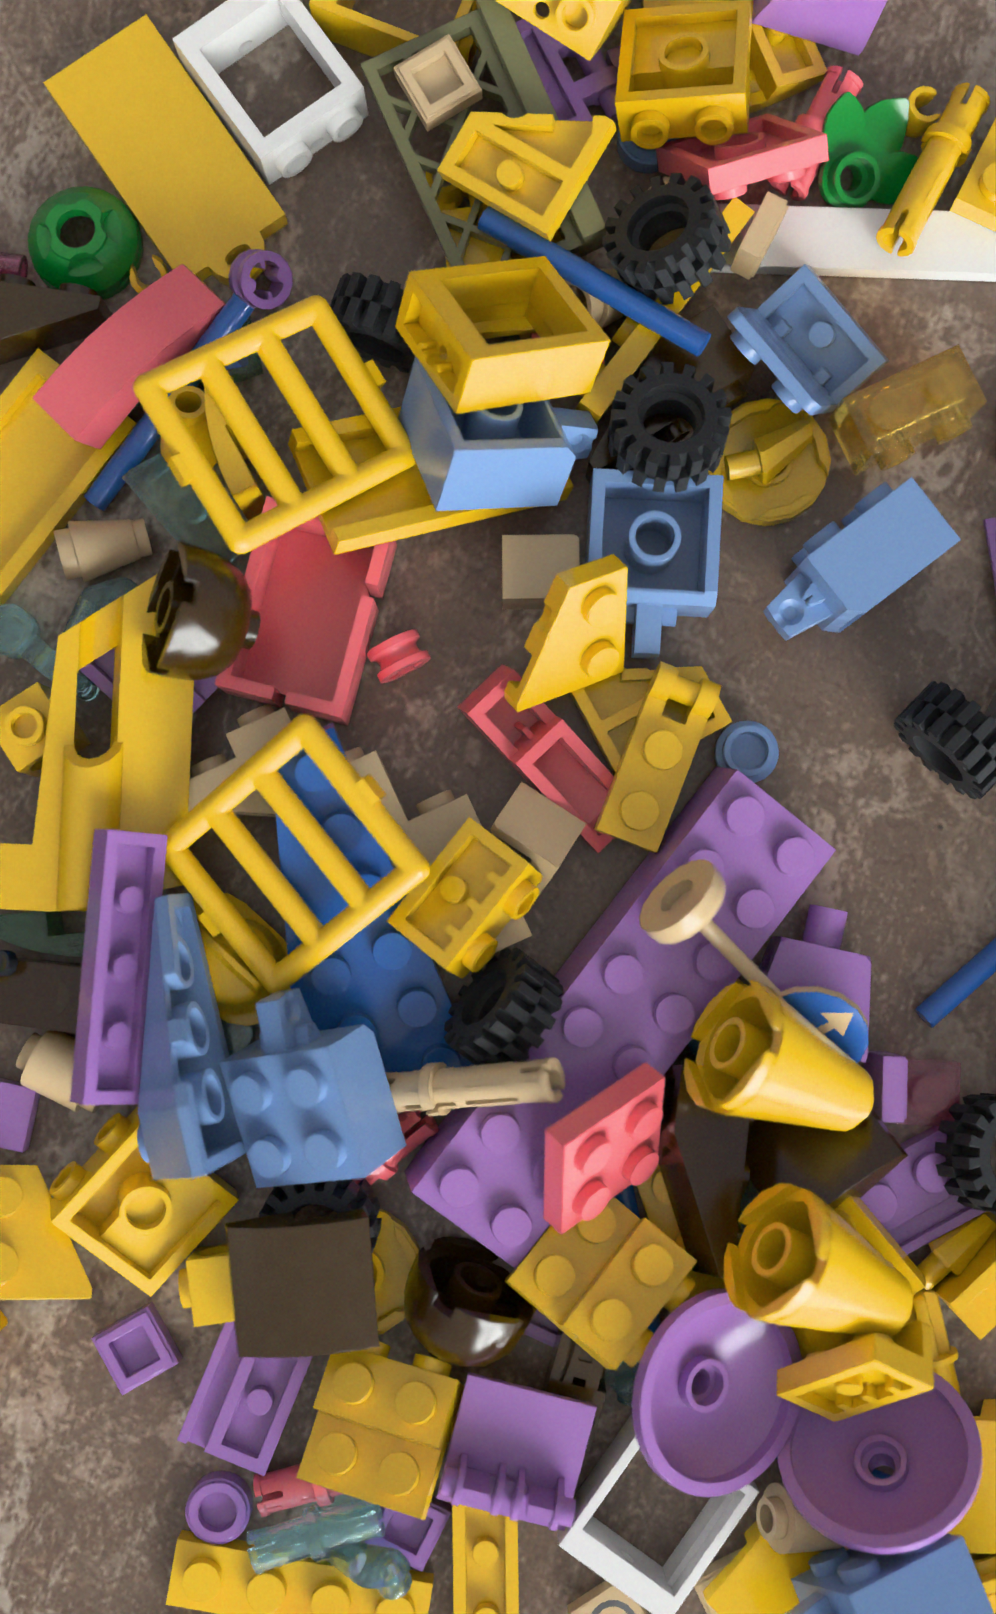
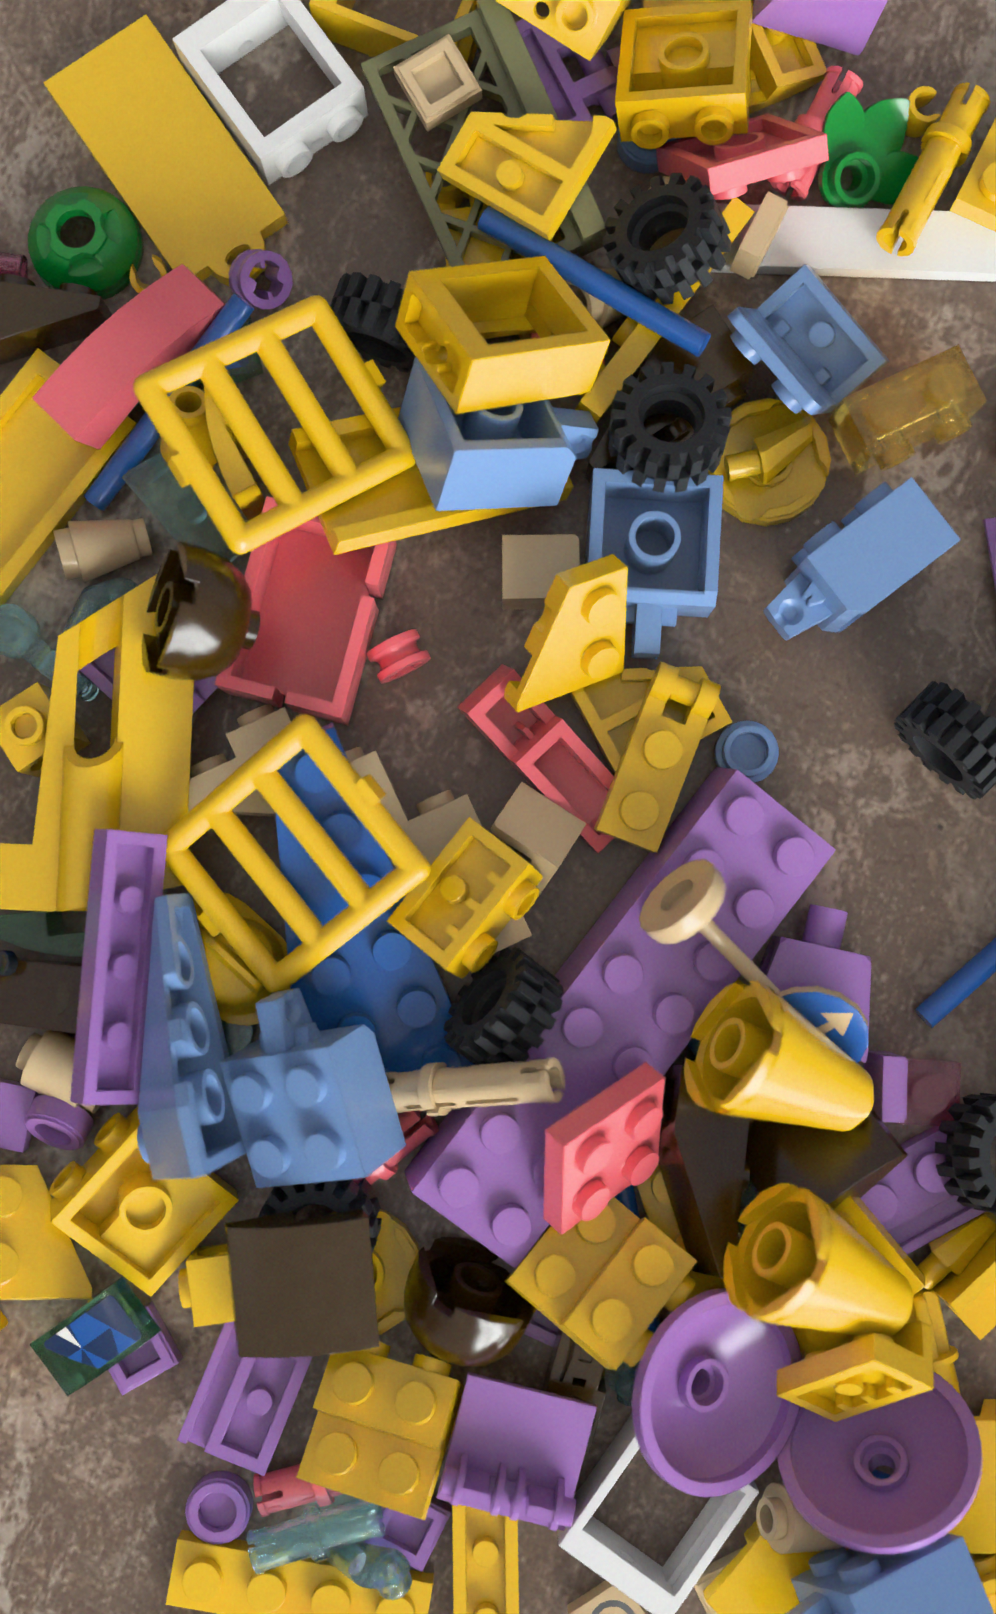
(58, 1123): none -> medium lavender tile
(95, 1336): none -> slope

